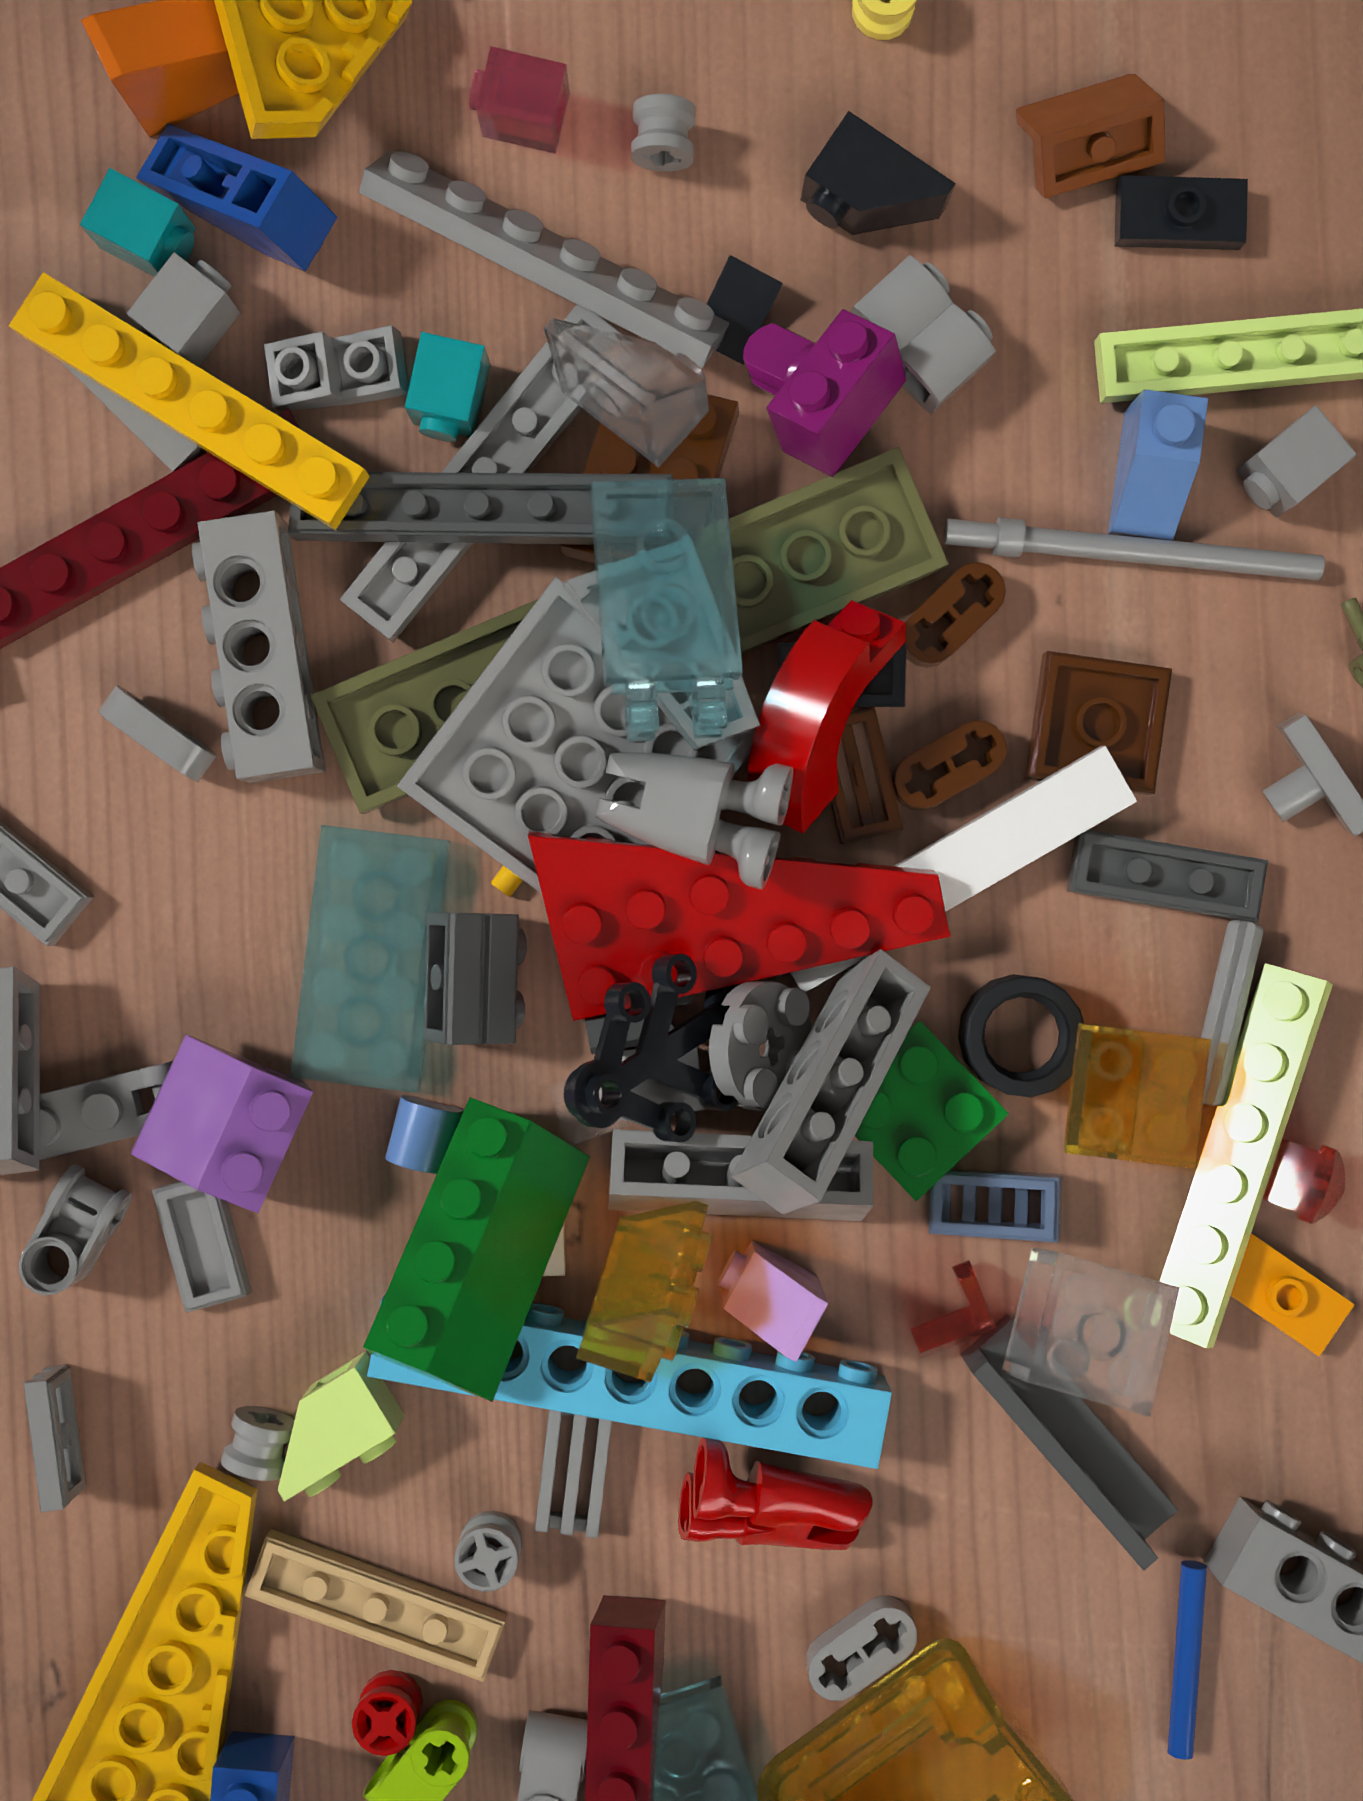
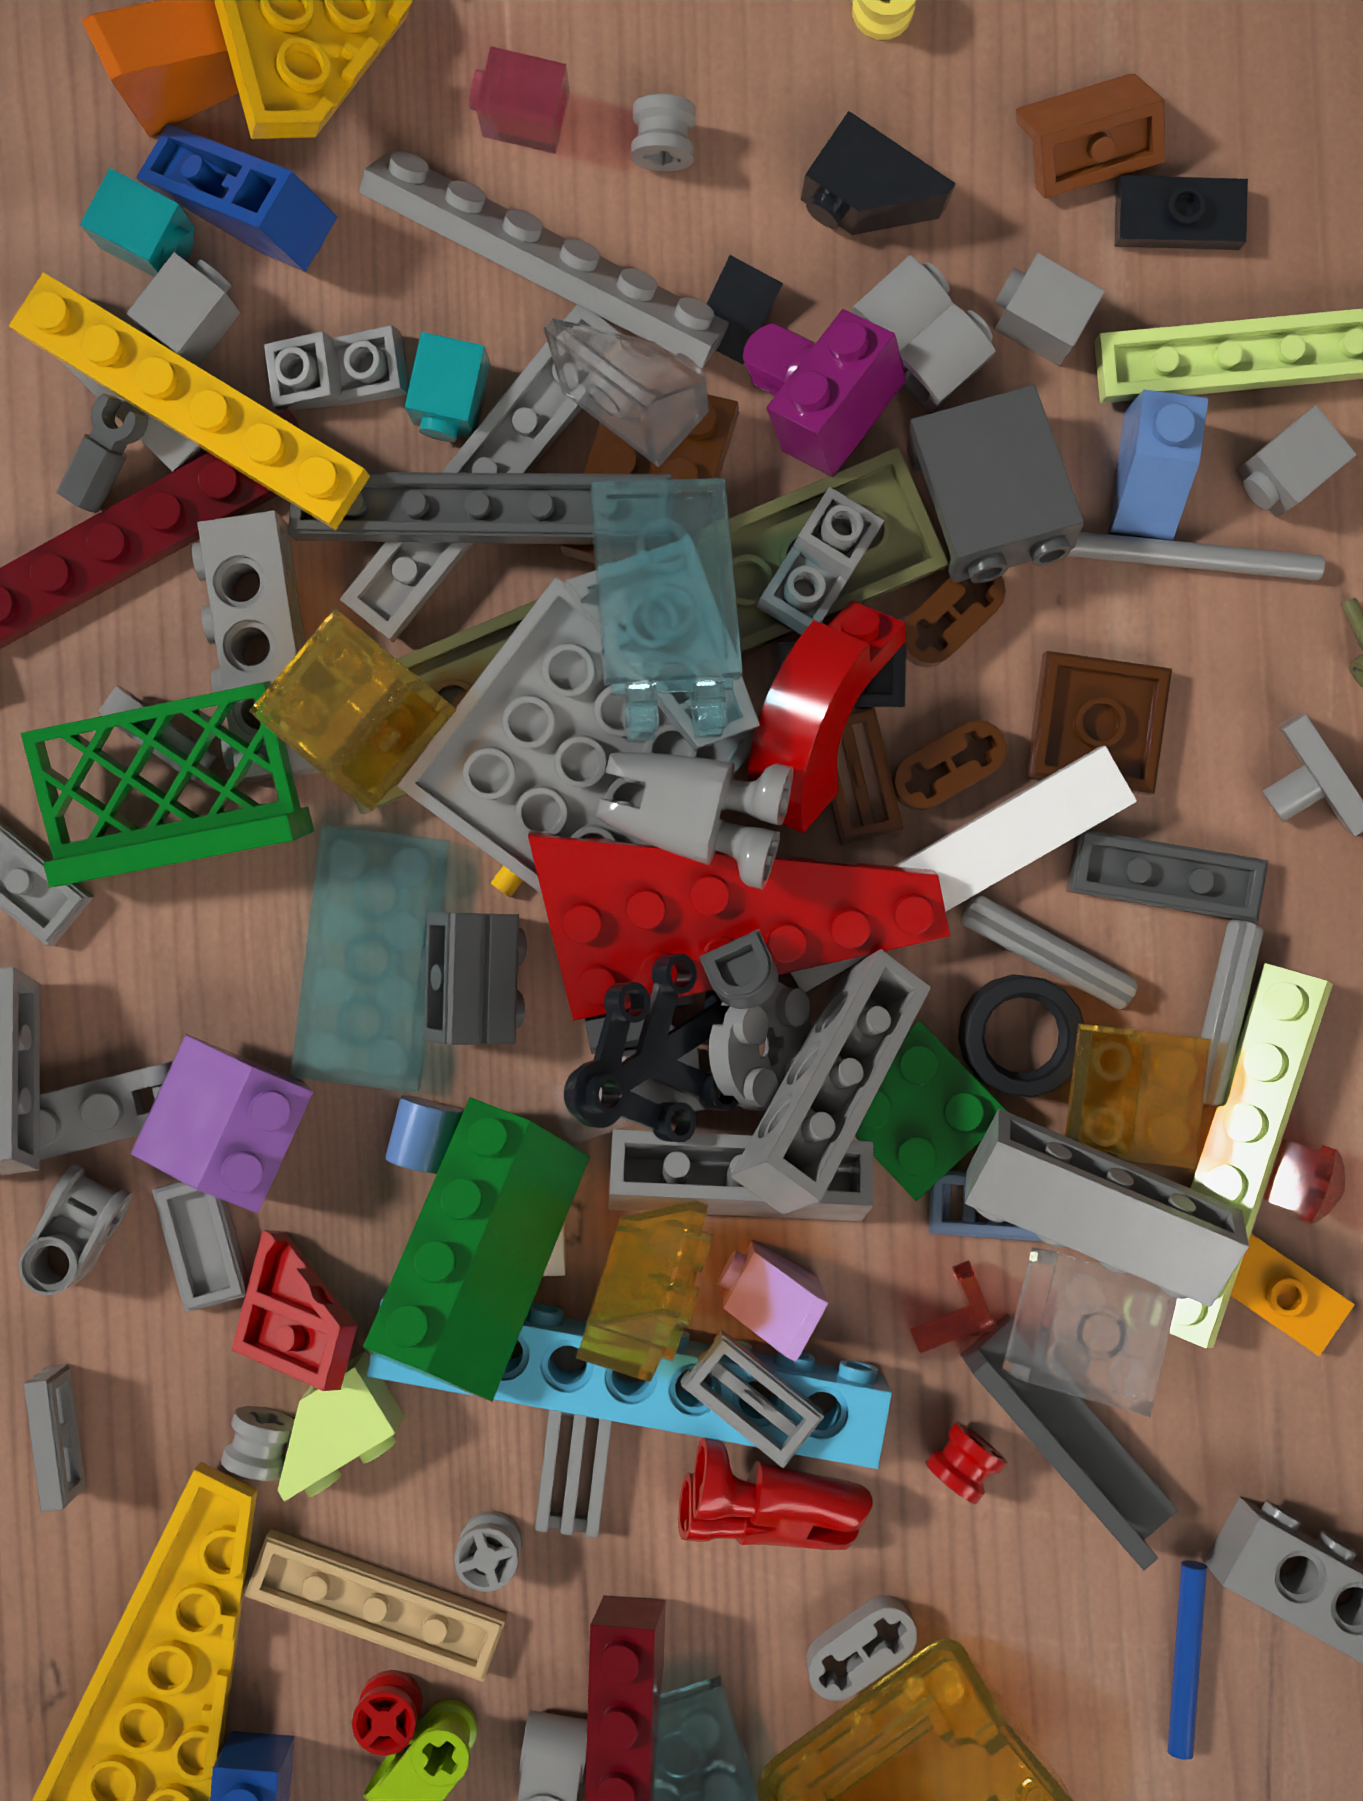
(100, 455): none -> dark grey bar
(161, 842): none -> green fence
(293, 1317): none -> red wing
(352, 710): none -> clear yellow slope
(709, 1362): none -> light grey tile
(742, 971): none -> dark grey tile
(820, 562): none -> light grey slope
(966, 1462): none -> red wheel
(996, 484): none -> dark grey panel
(1046, 308): none -> light grey brick
(1049, 952): none -> light grey axle
(1105, 1209): none -> light grey brick

